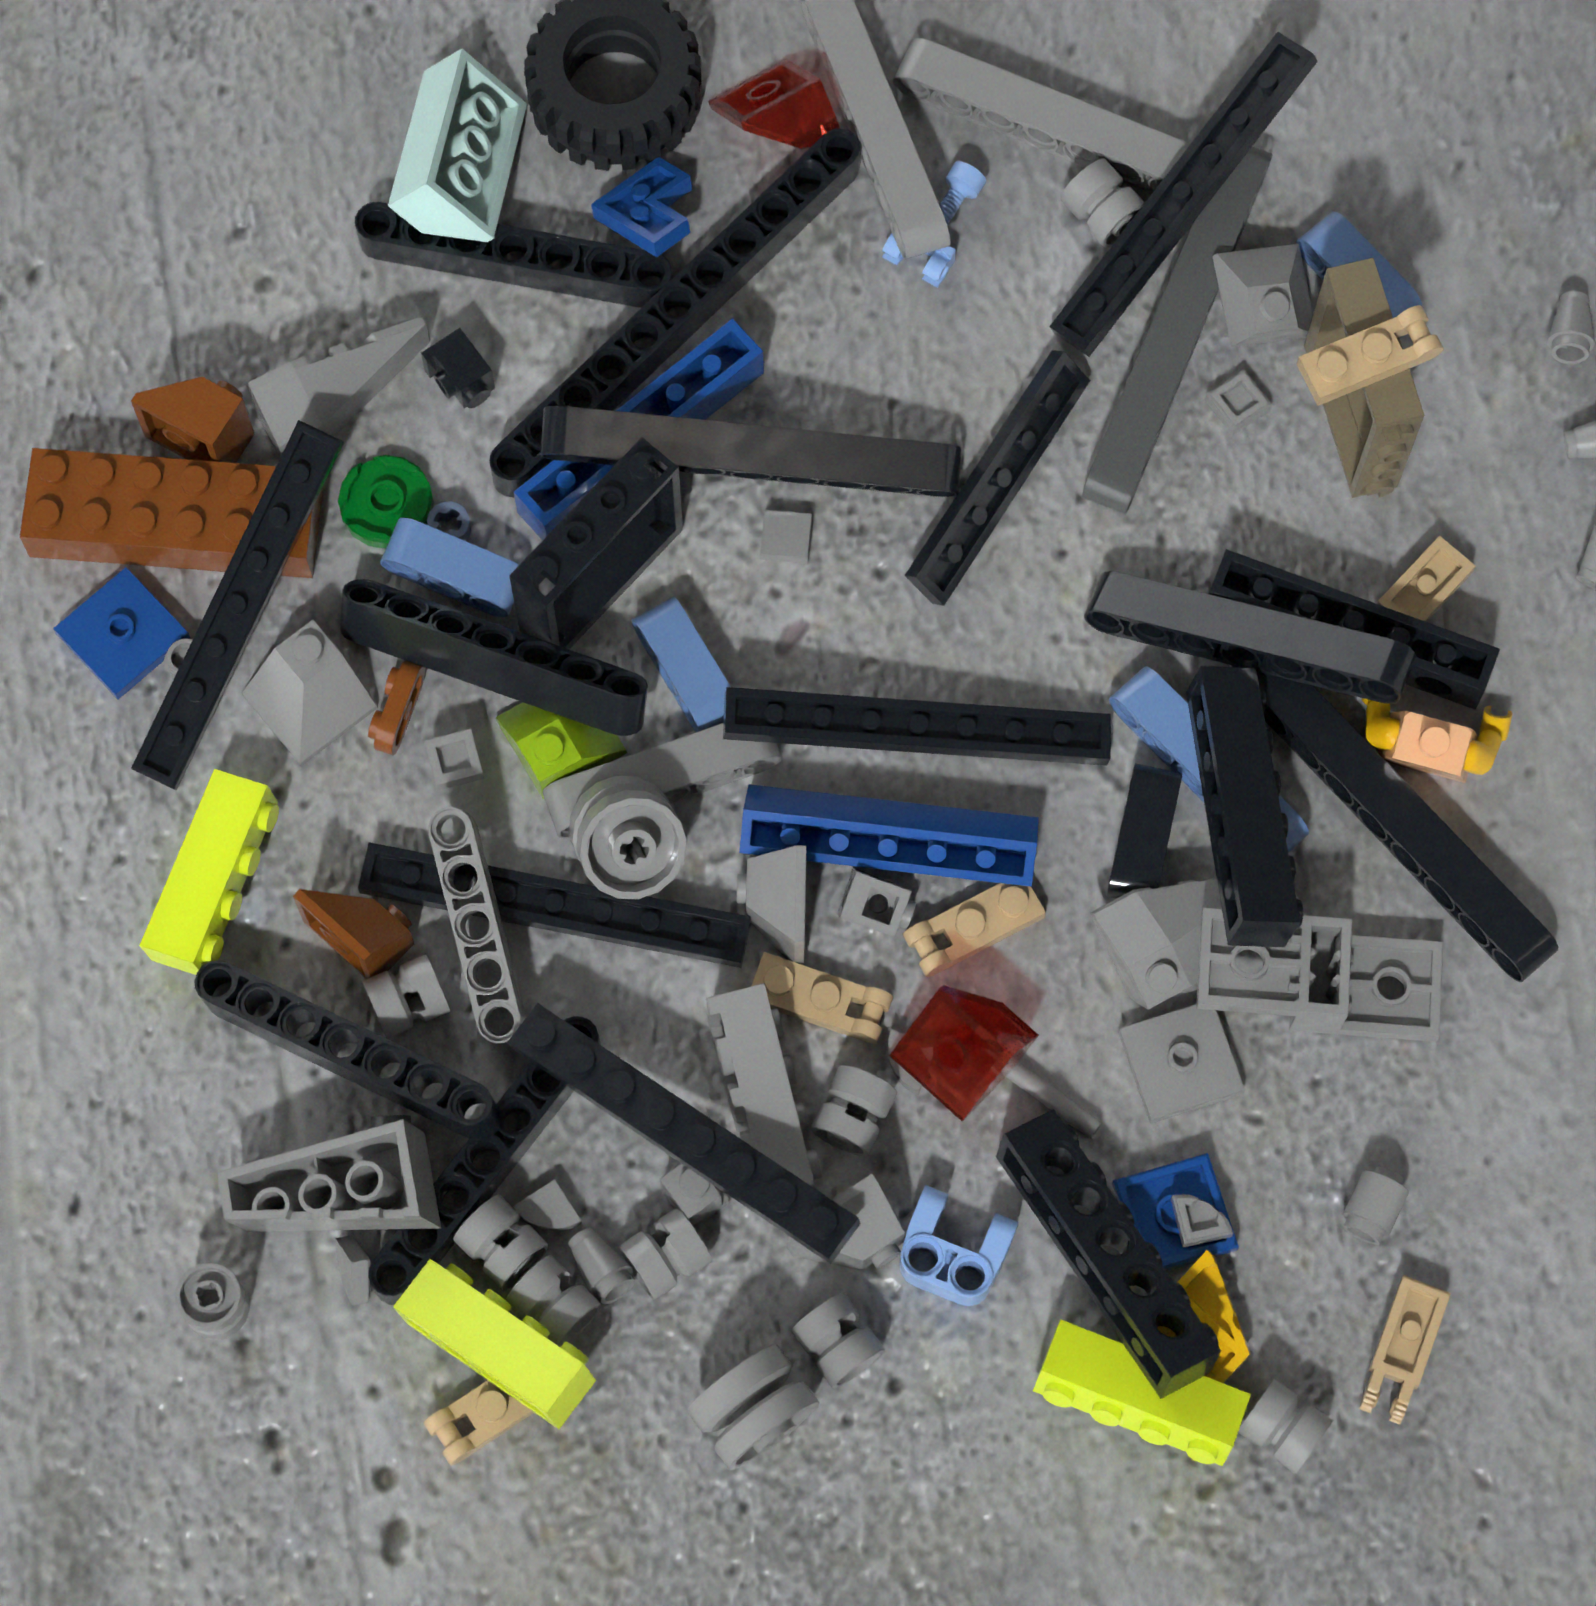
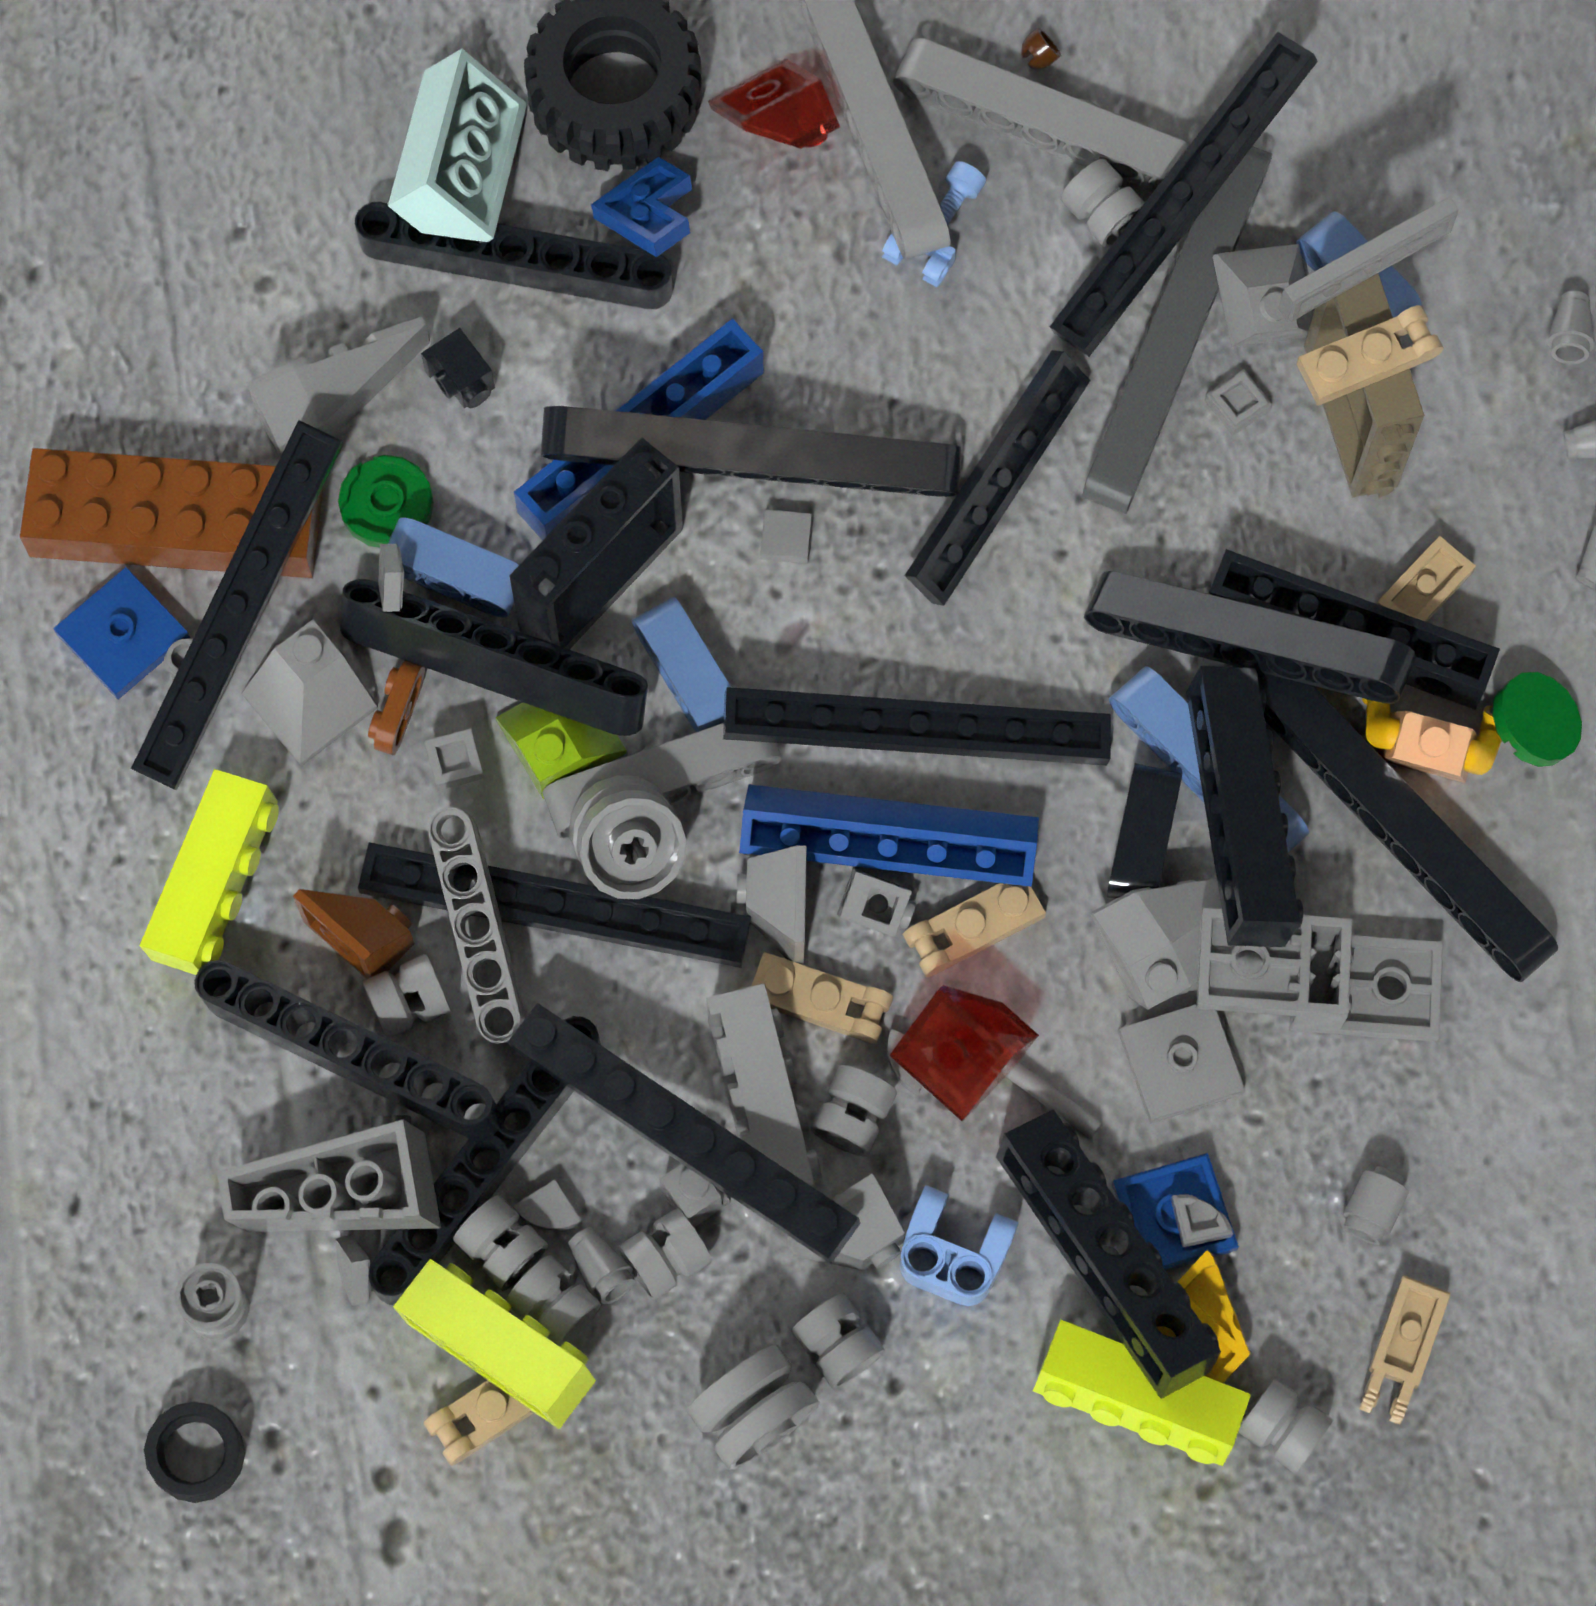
(174, 1419): none -> black tyre
(196, 419): dark orange slope -> none
(390, 577): none -> light grey tile
(445, 512): sand blue bush -> none
(688, 292): black beam -> none
(1042, 48): none -> reddish brown hinge
(1368, 259): none -> light grey tile
(1537, 719): none -> green tile

